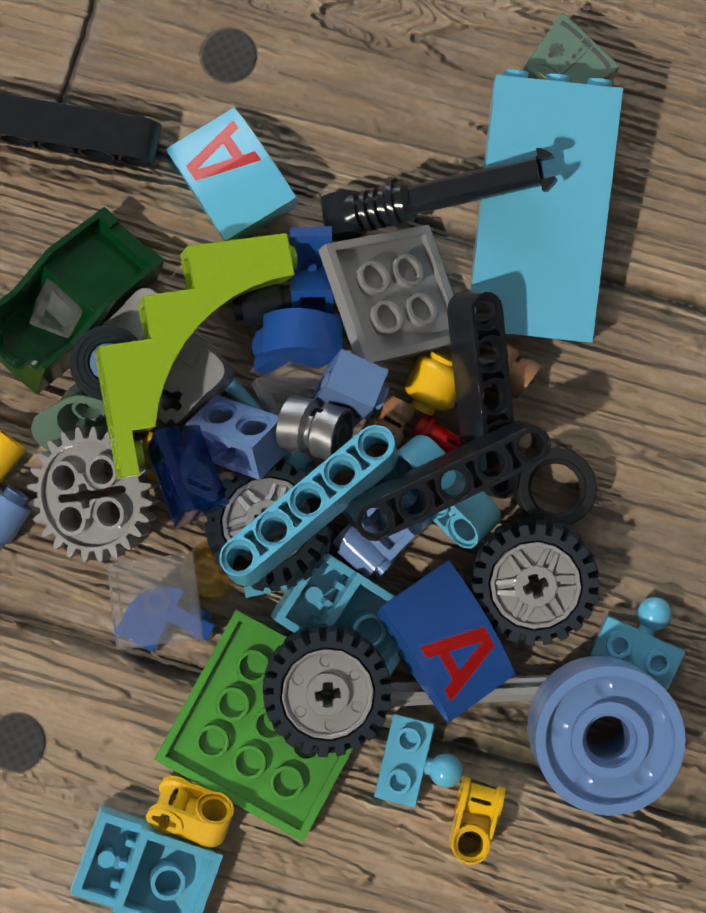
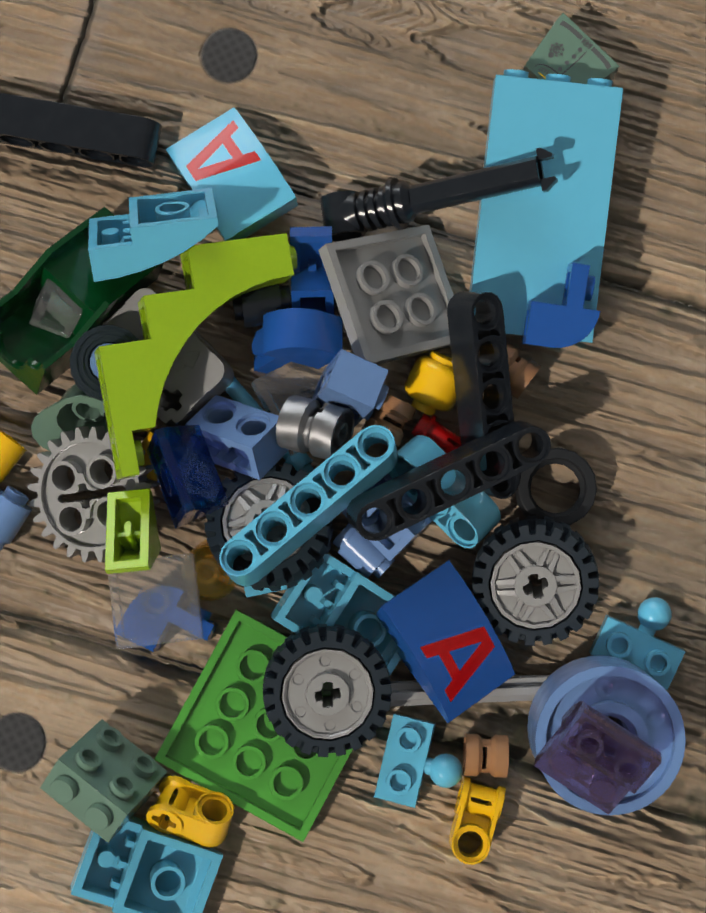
(103, 780): none -> sand green brick
(131, 531): none -> lime slope
(151, 232): none -> medium azure slope
(495, 755): none -> medium nougat wheel
(566, 323): none -> blue brick
(597, 757): none -> clear purple brick

